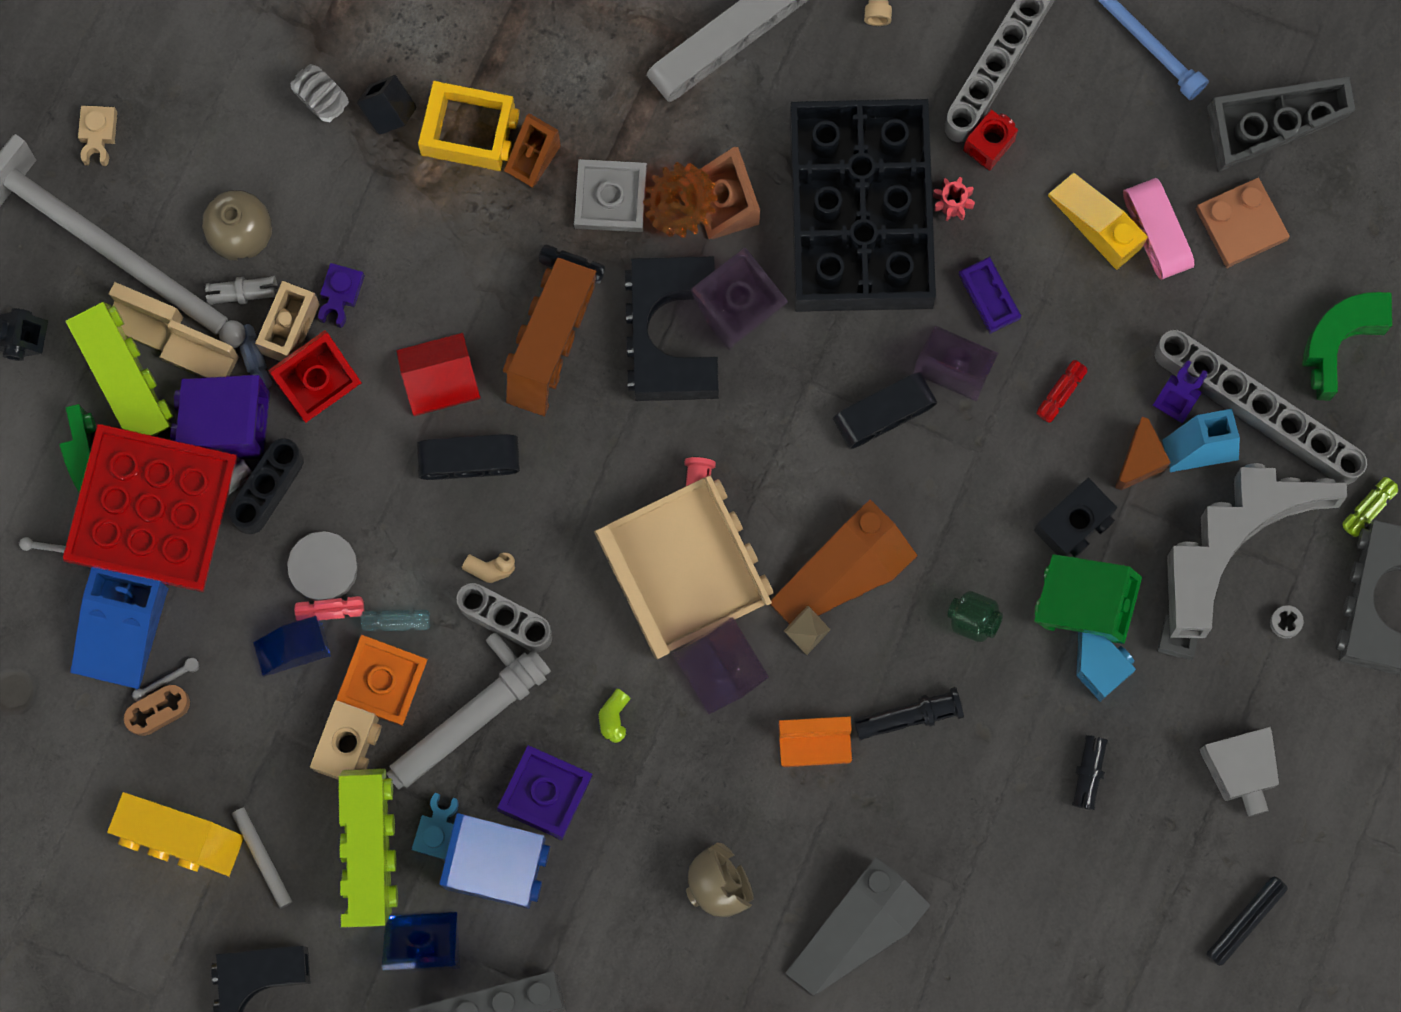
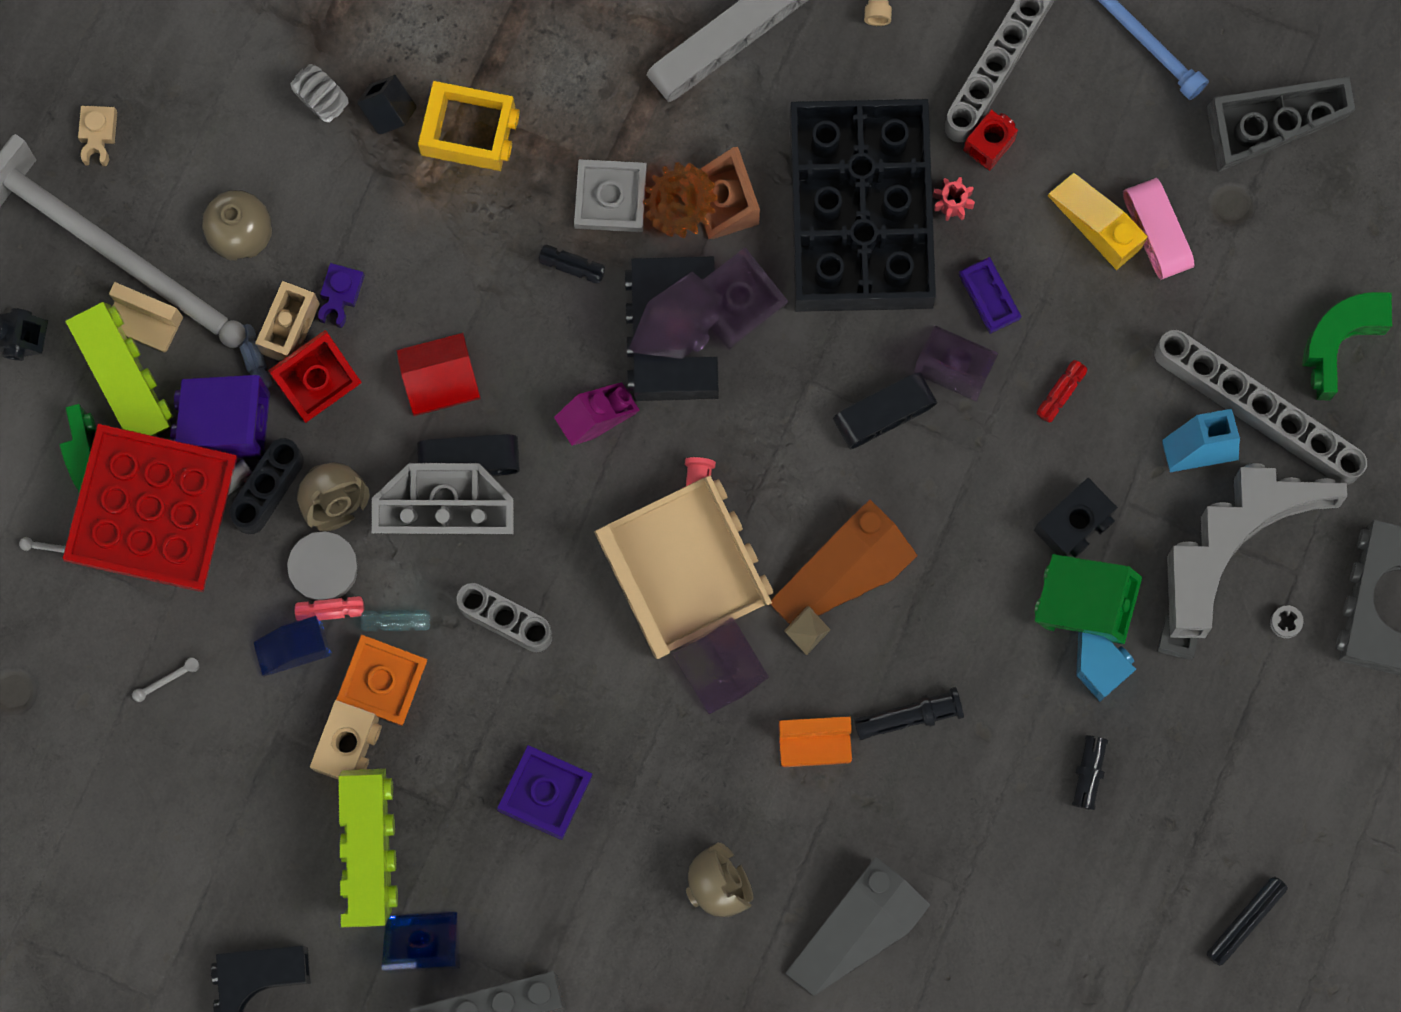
(117, 627): blue slope -> none
(161, 717): medium nougat beam -> none
(174, 834): yellow wedge -> none
(198, 352): tan panel -> none
(241, 290): light grey pin -> none
(262, 858): light grey bar -> none
(330, 496): none -> dark tan cylinder
(435, 832): dark azure plate -> none
(443, 501): none -> light grey wedge
(490, 571): tan arm -> none
(494, 862): slope -> none
(512, 684): light grey cylinder -> none
(533, 150): dark orange slope -> none
(548, 335): dark orange wedge -> none
(595, 413): none -> magenta slope
(610, 719): lime arm -> none
(678, 319): none -> clear purple slope
(975, 616): clear green head -> none
(1144, 457): dark orange slope -> none
(1180, 393): dark purple plate -> none
(1242, 222): nougat plate -> none
(1244, 768): light grey torso -> none
(1370, 506): lime axle -> none

